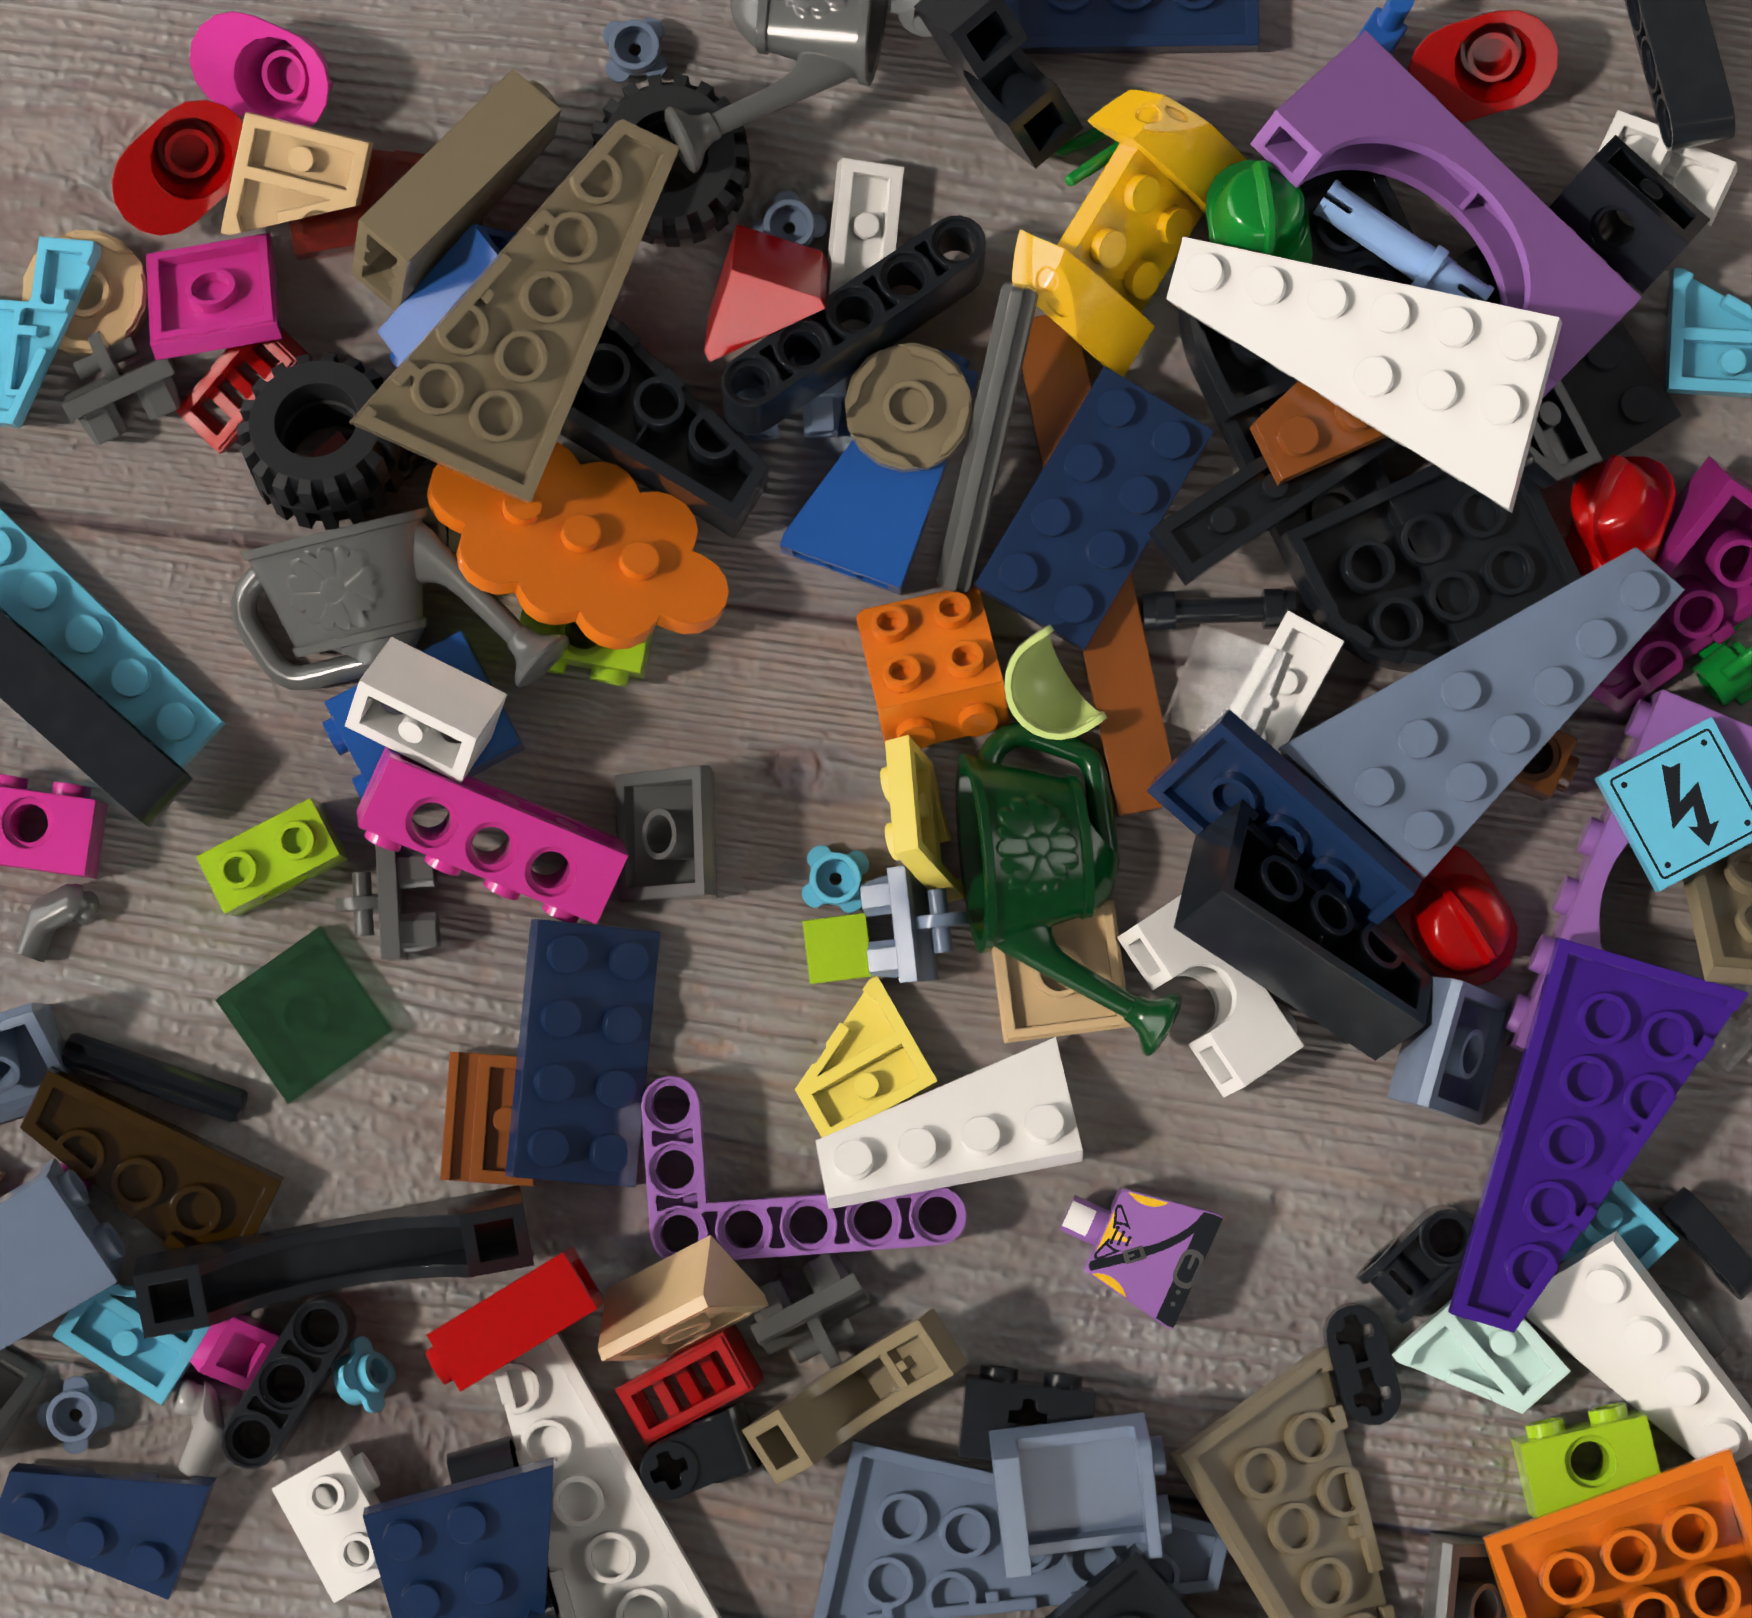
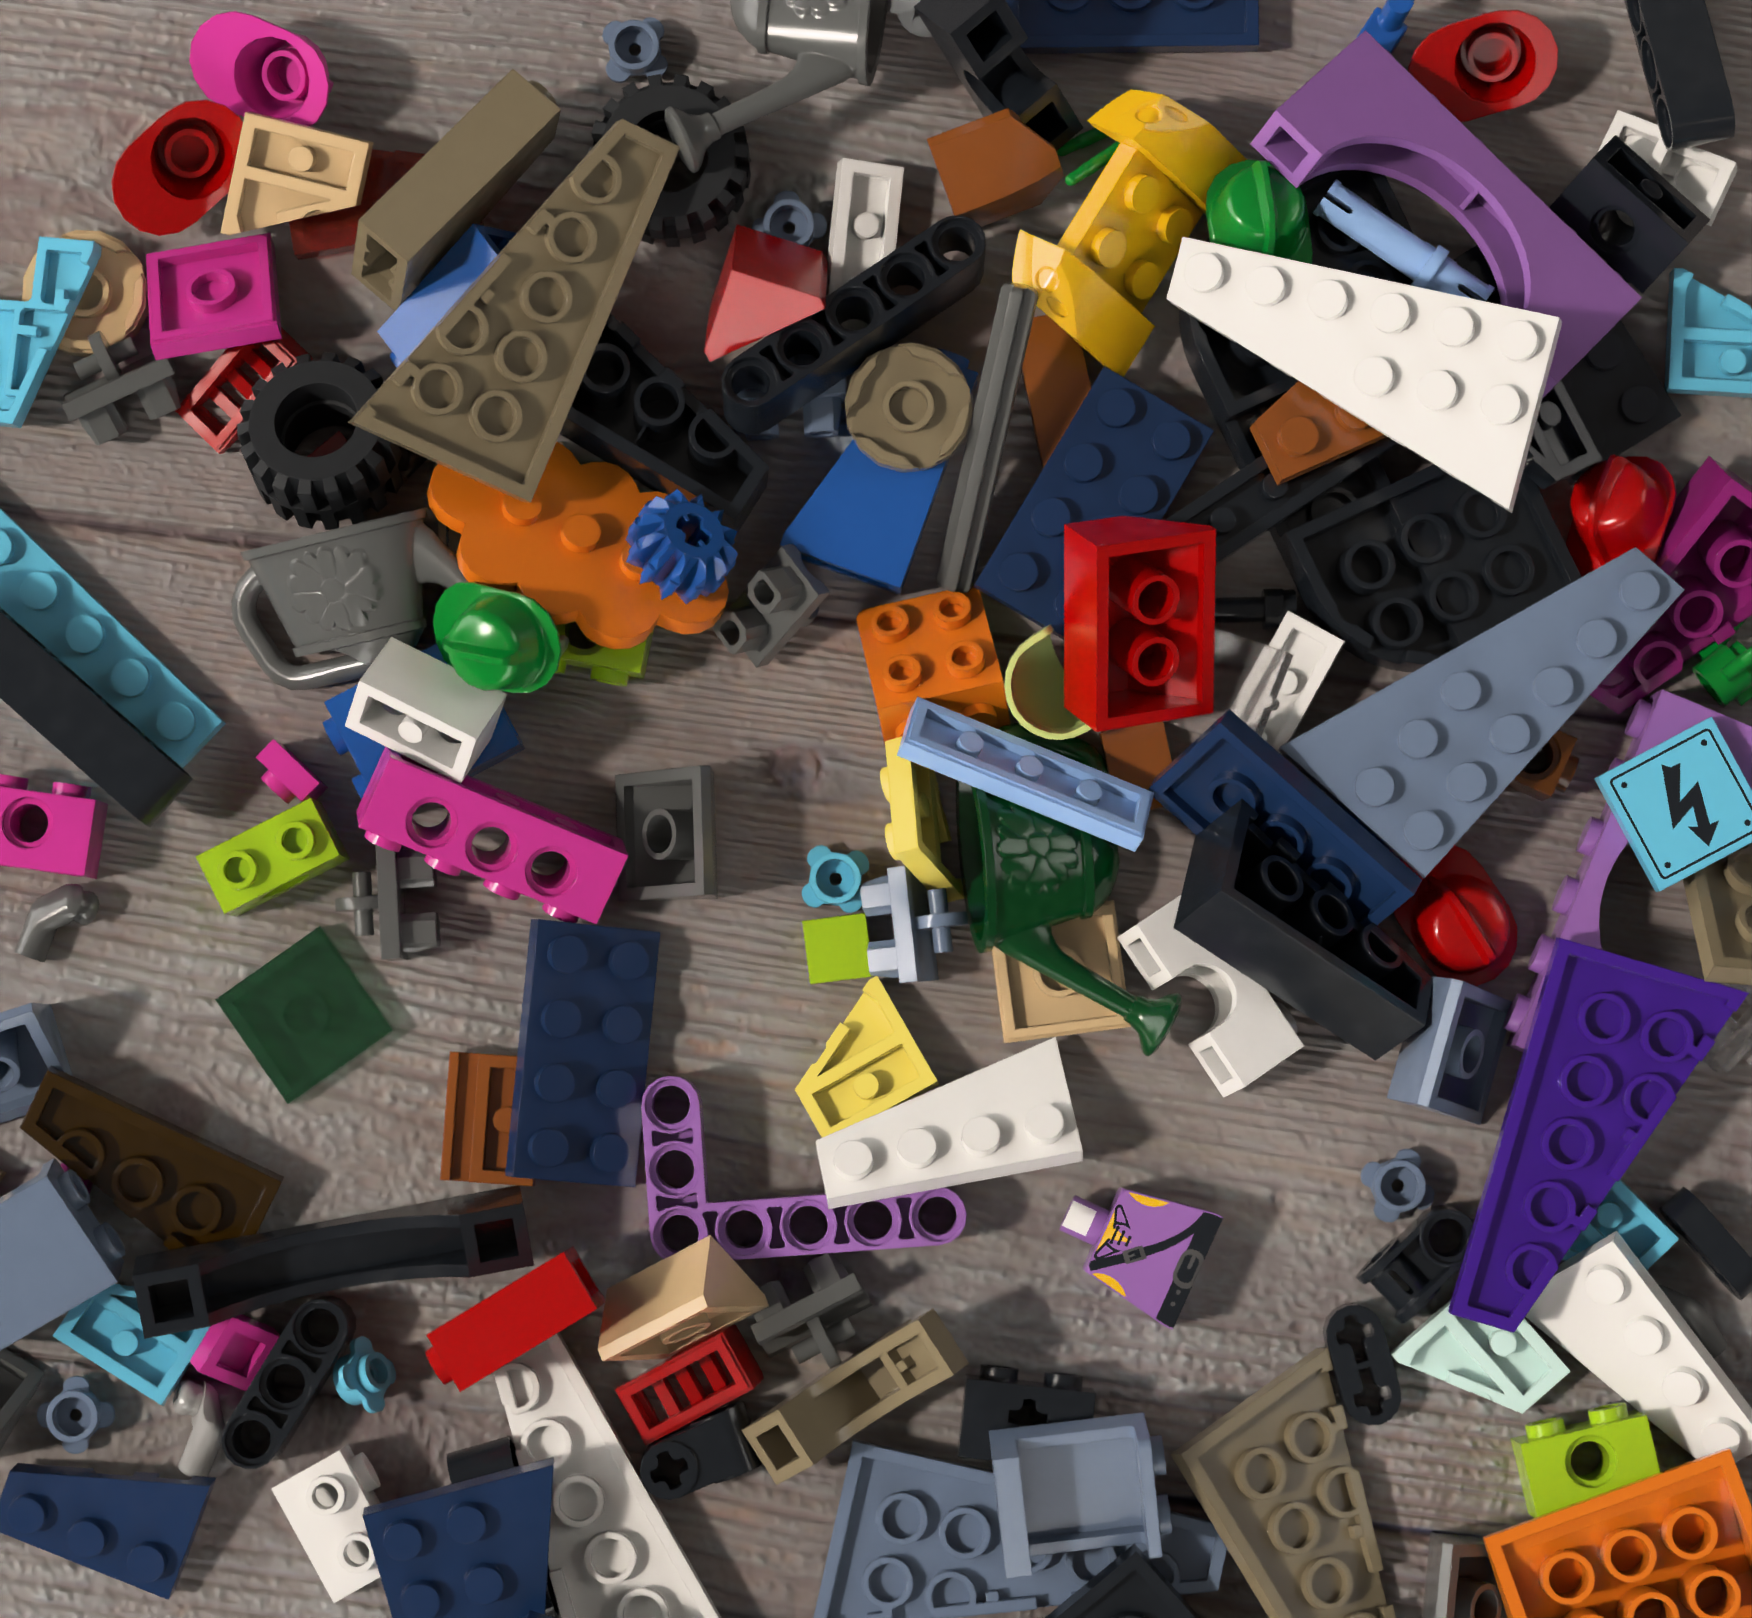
(154, 1077): black axle -> none
(288, 775): none -> dark pink plate
(496, 638): none -> green piece
(681, 546): none -> blue gear
(772, 608): none -> dark grey hips
(995, 167): none -> dark orange slope
(1025, 774): none -> light blue tile
(1138, 621): none -> red slope
(1414, 1192): none -> sand blue plate

